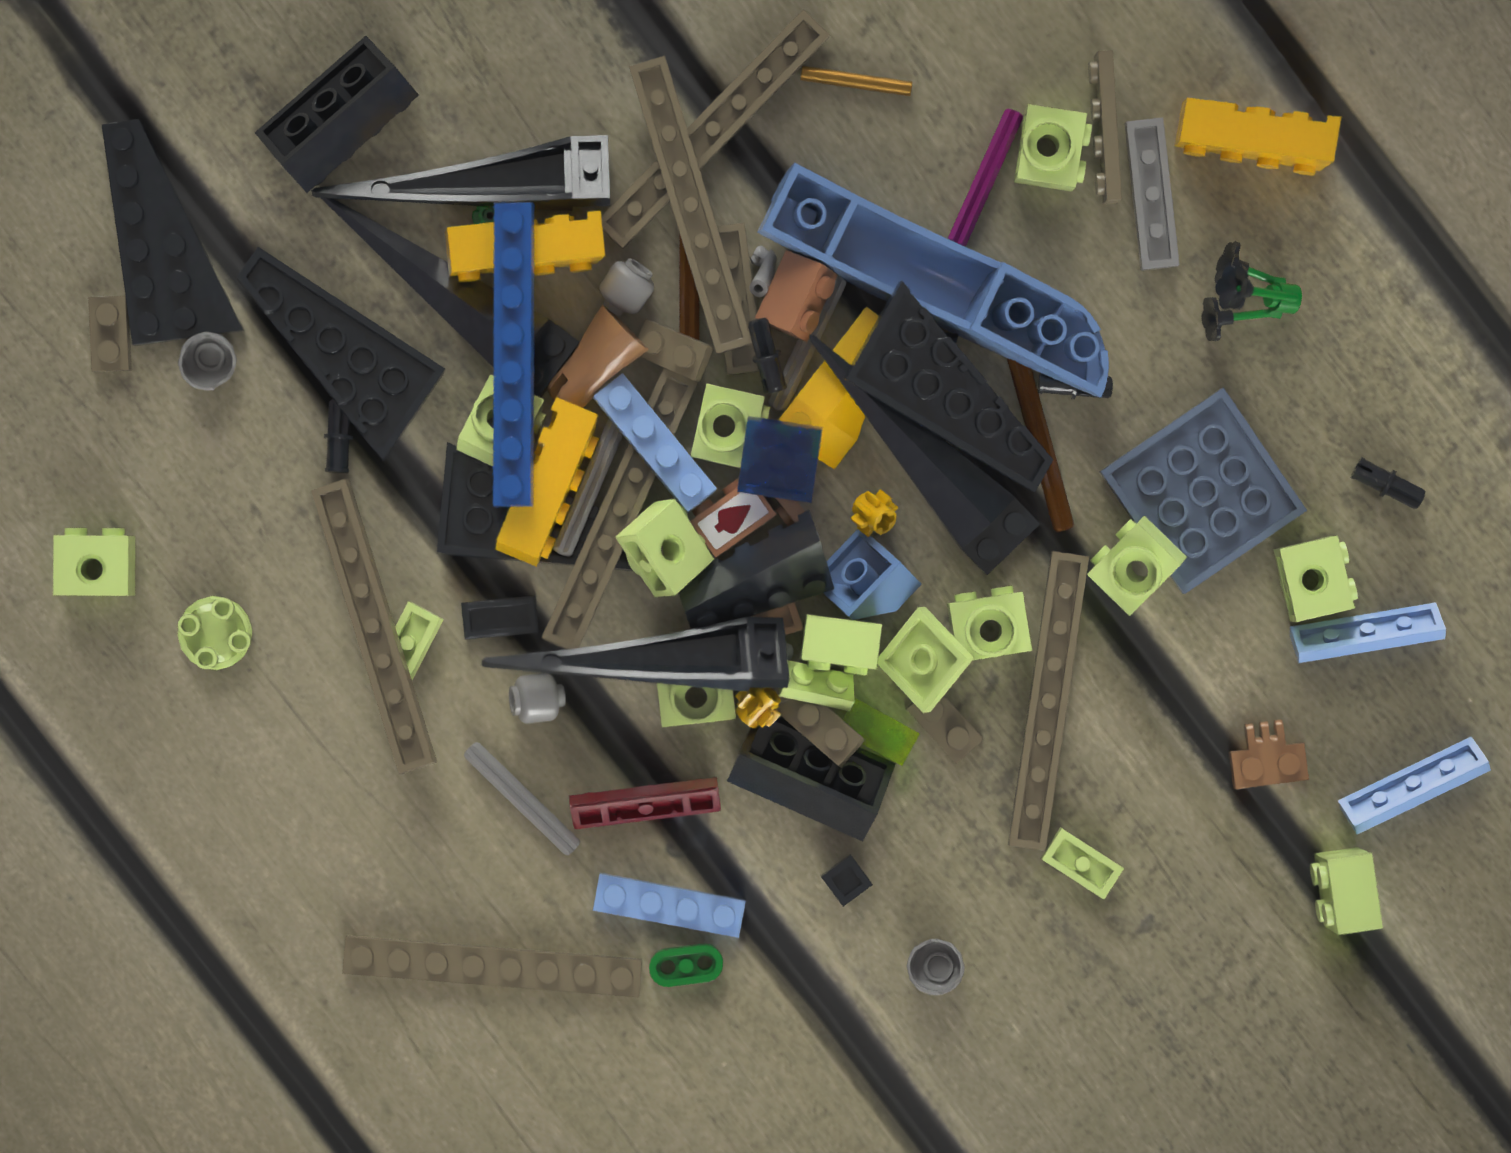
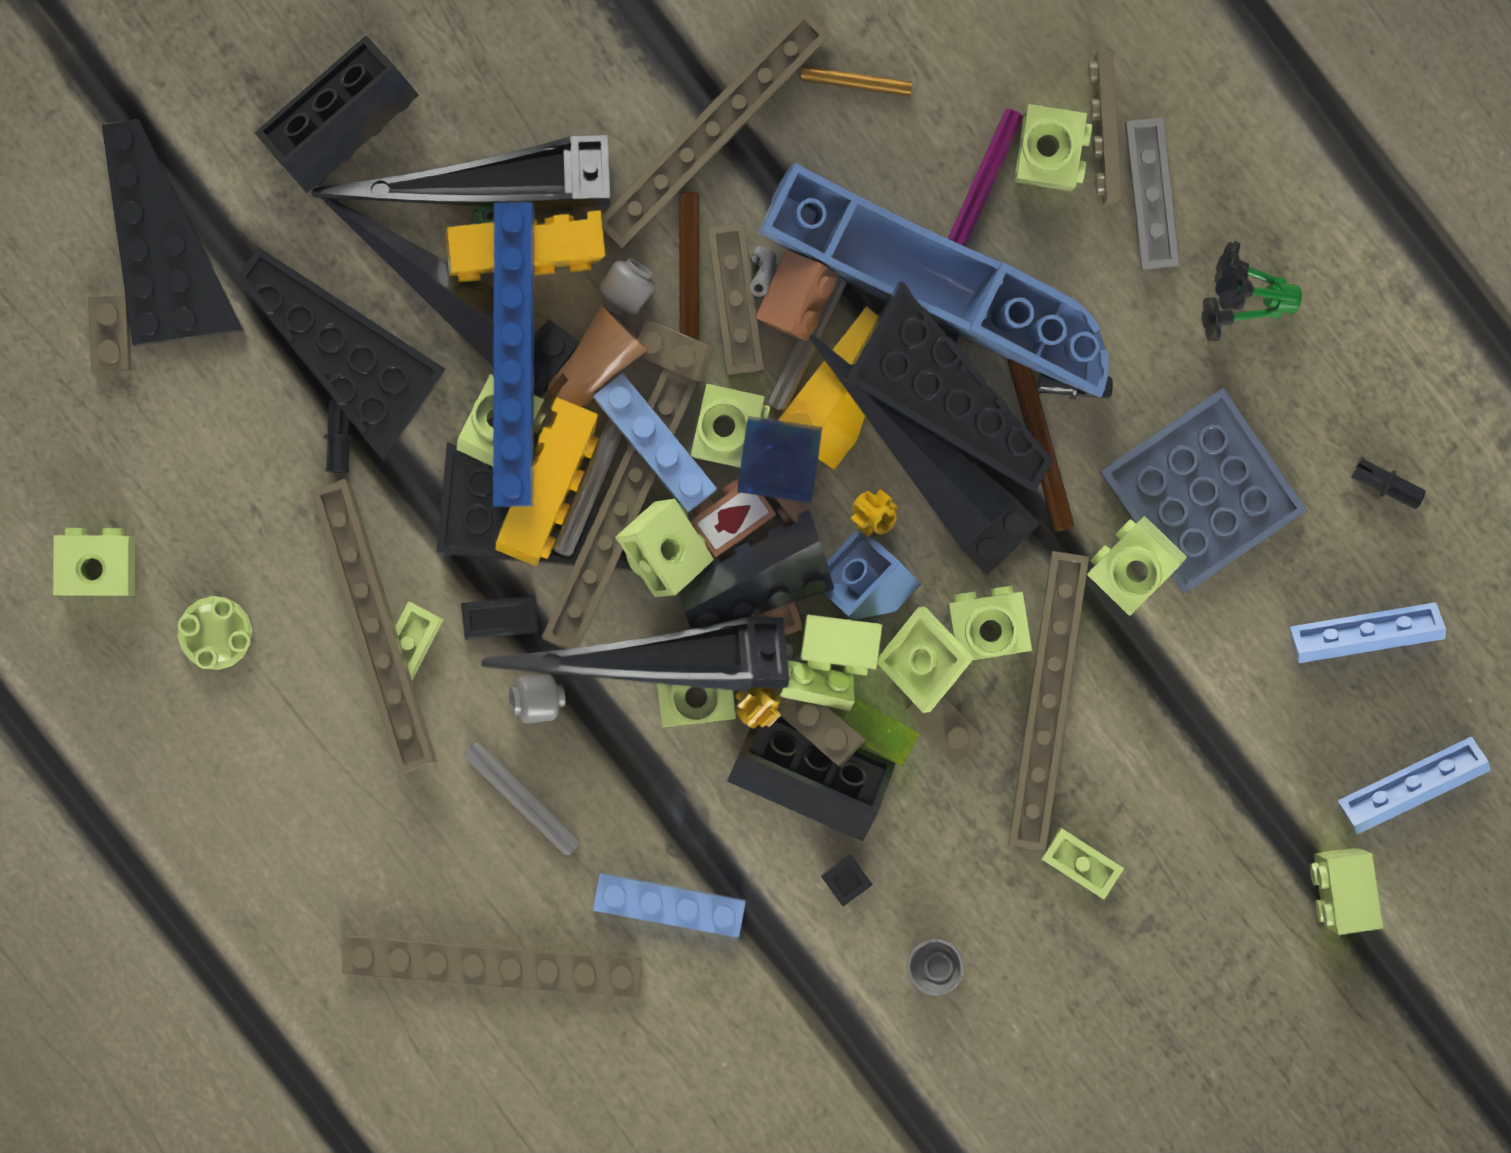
(207, 360): light grey hair -> none
(645, 803): dark red plate -> none
(686, 965): green plate -> none
(690, 205): dark tan plate -> none
(766, 356): black axle -> none
(1257, 135): yellow wedge -> none
(1268, 758): medium nougat hinge -> none
(1334, 590): yellowish green brick -> none

